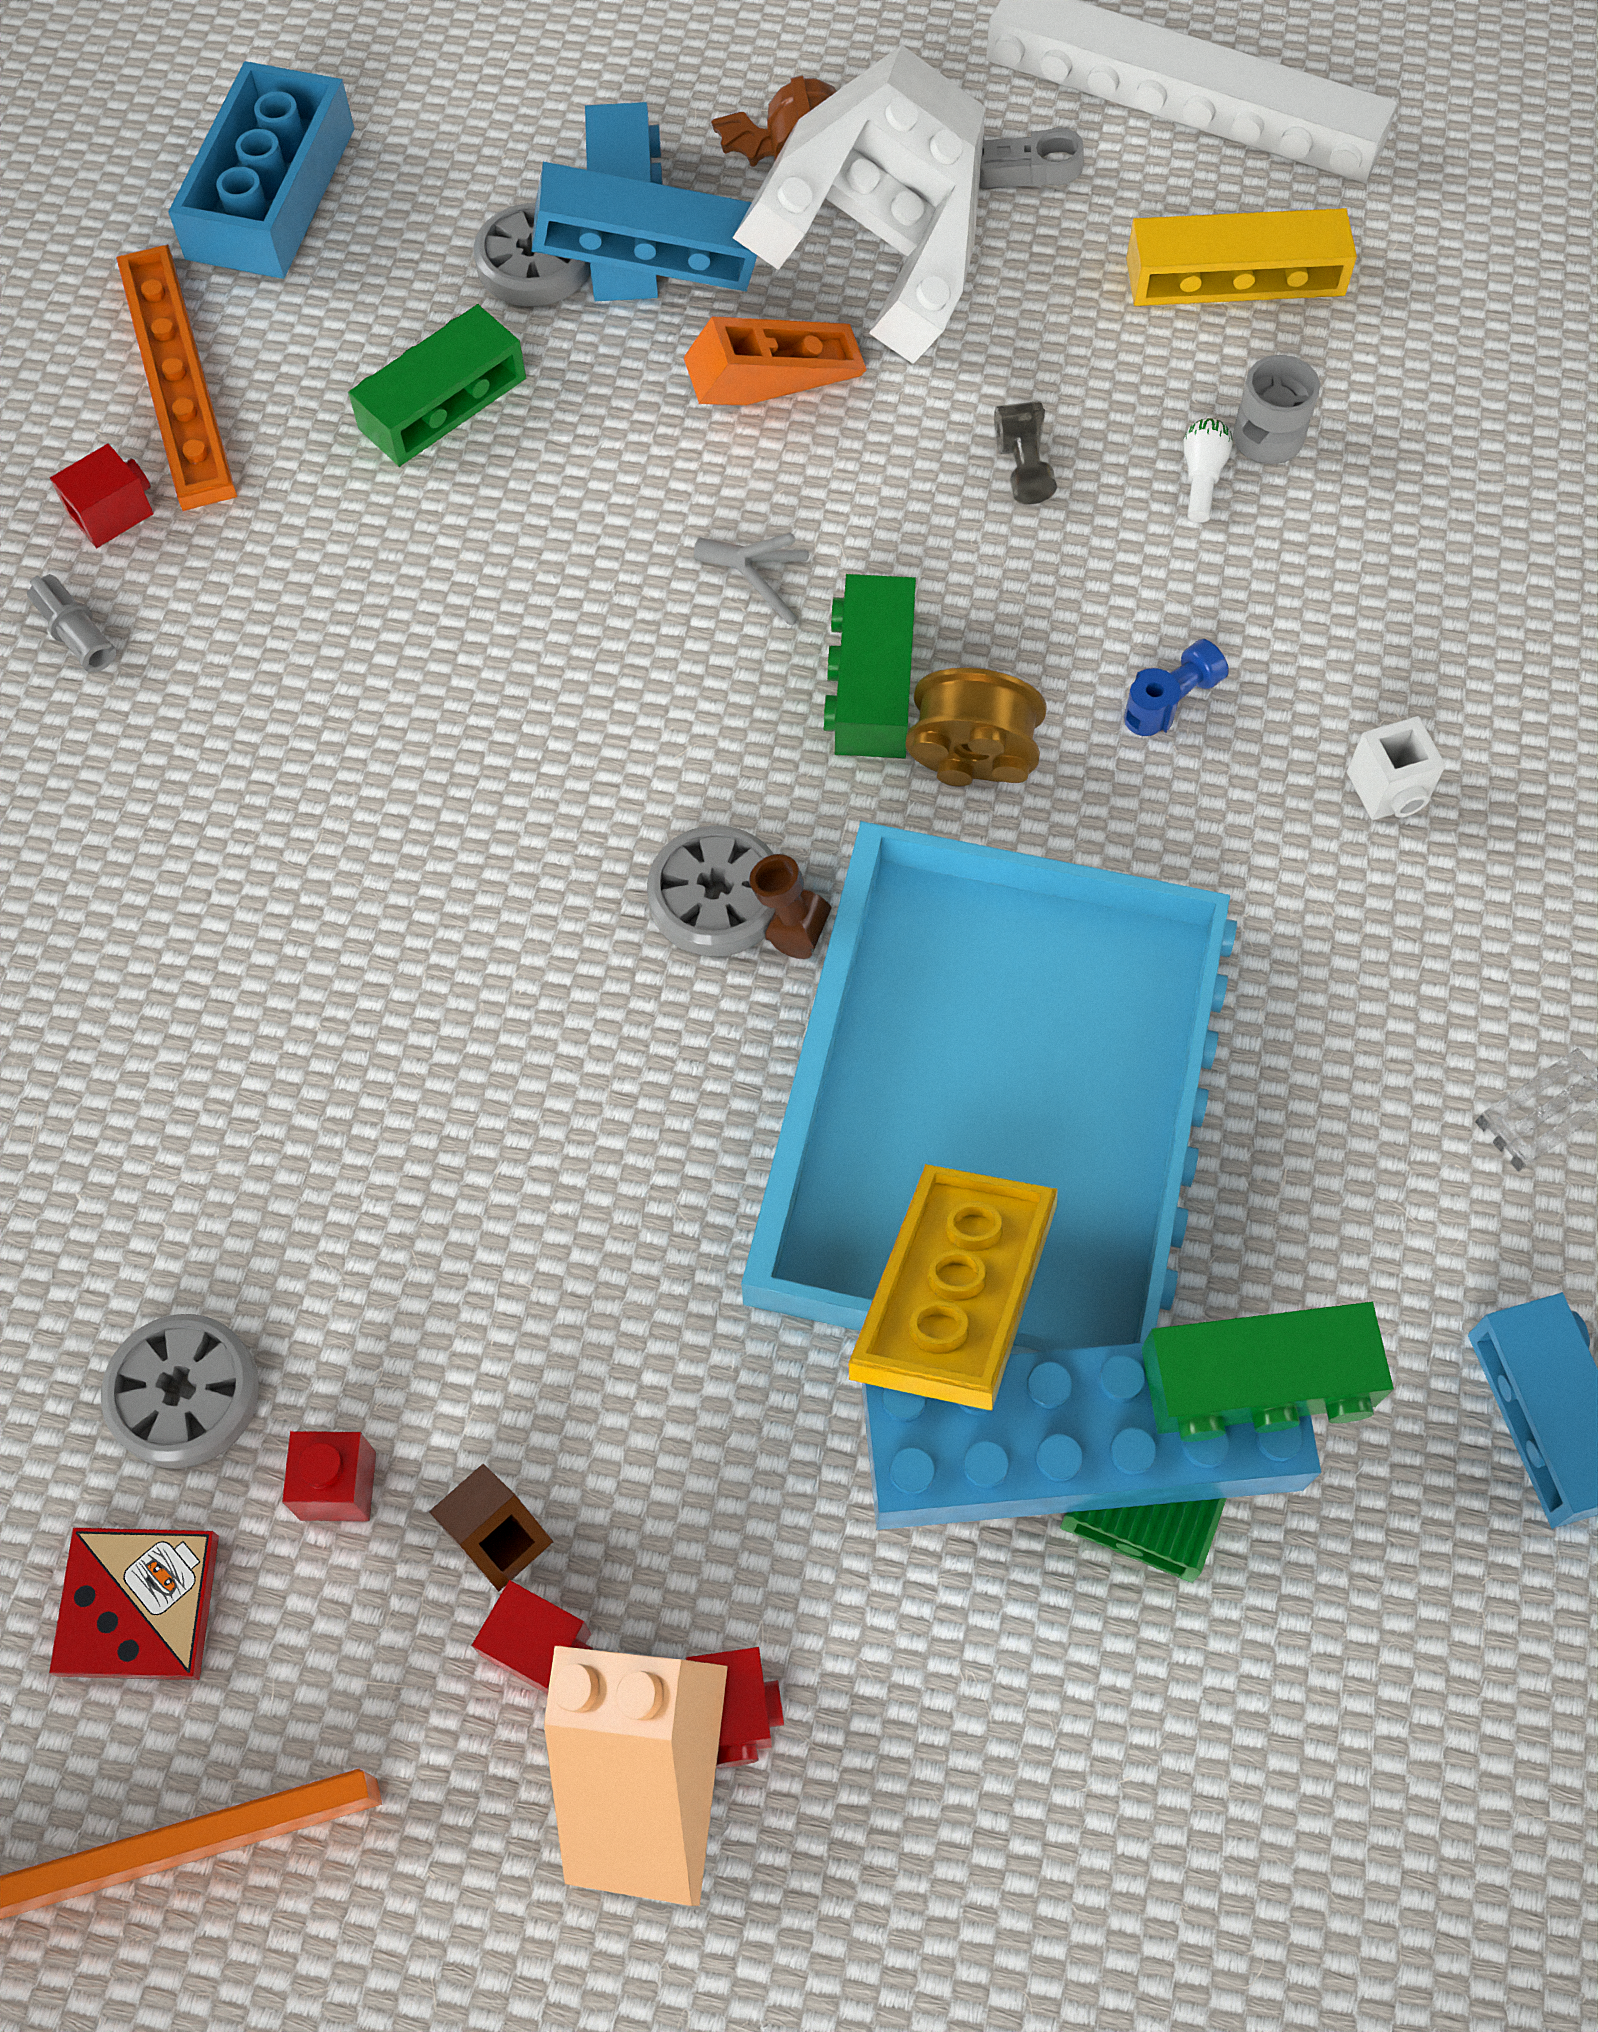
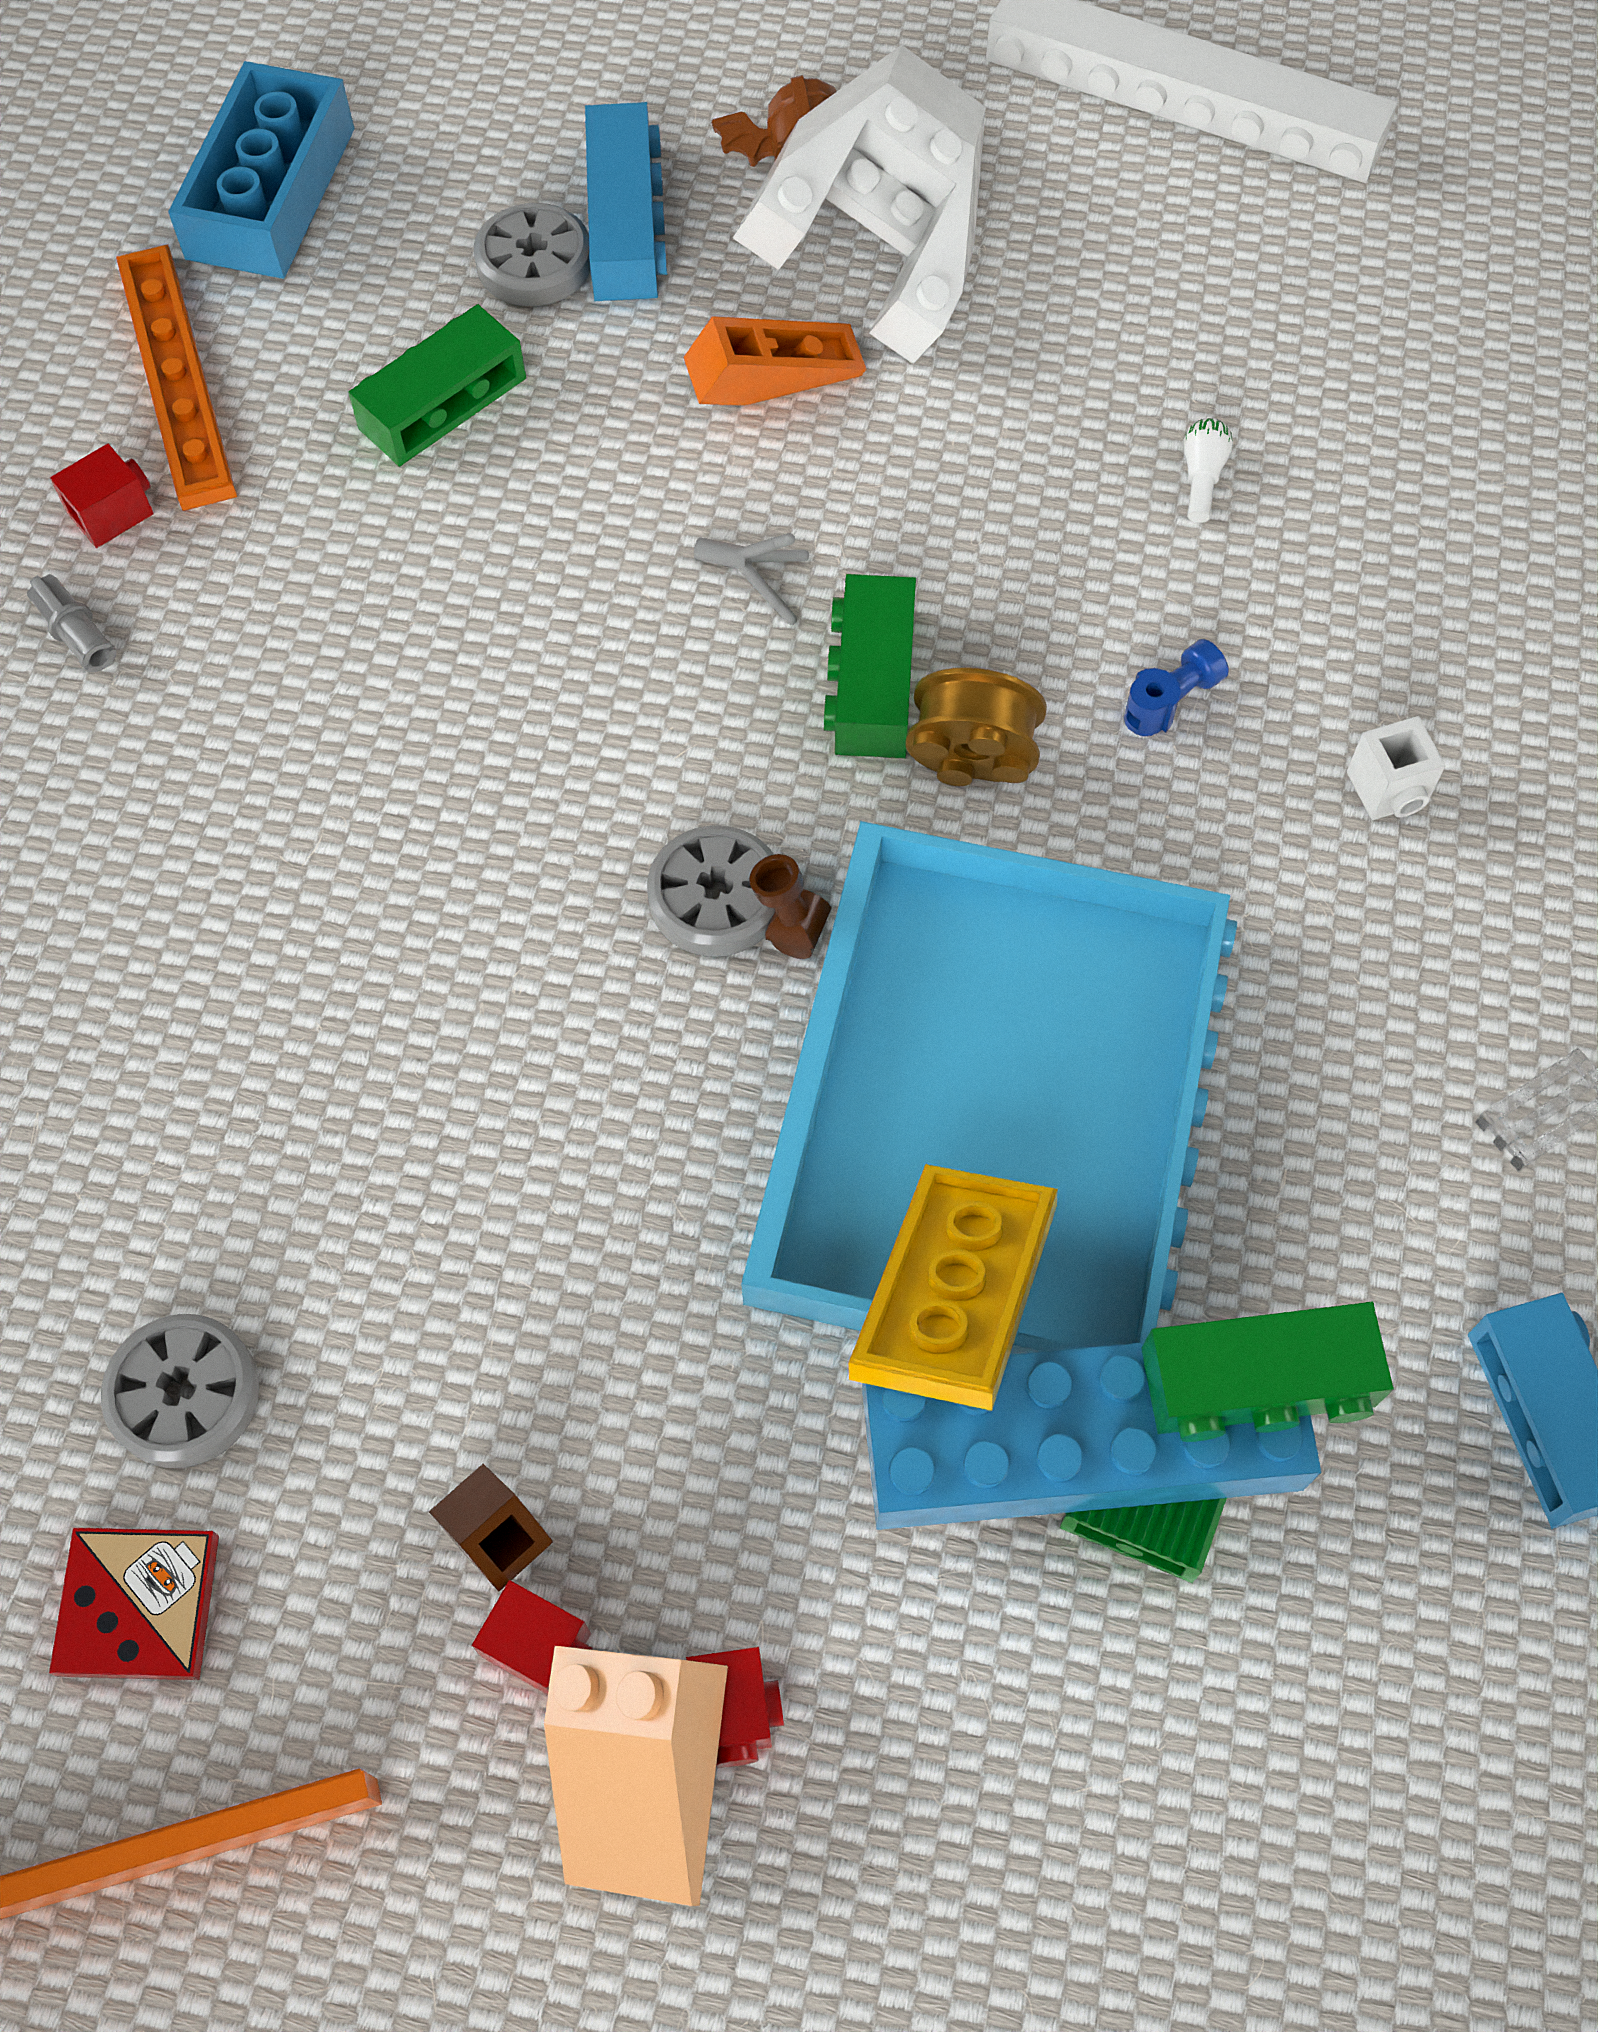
(329, 1476): red brick -> none
(641, 227): dark azure brick -> none
(1020, 433): clear smoke leg -> none
(1021, 161): light grey piece -> none
(1240, 257): yellow brick -> none
(1276, 409): light grey wheel -> none

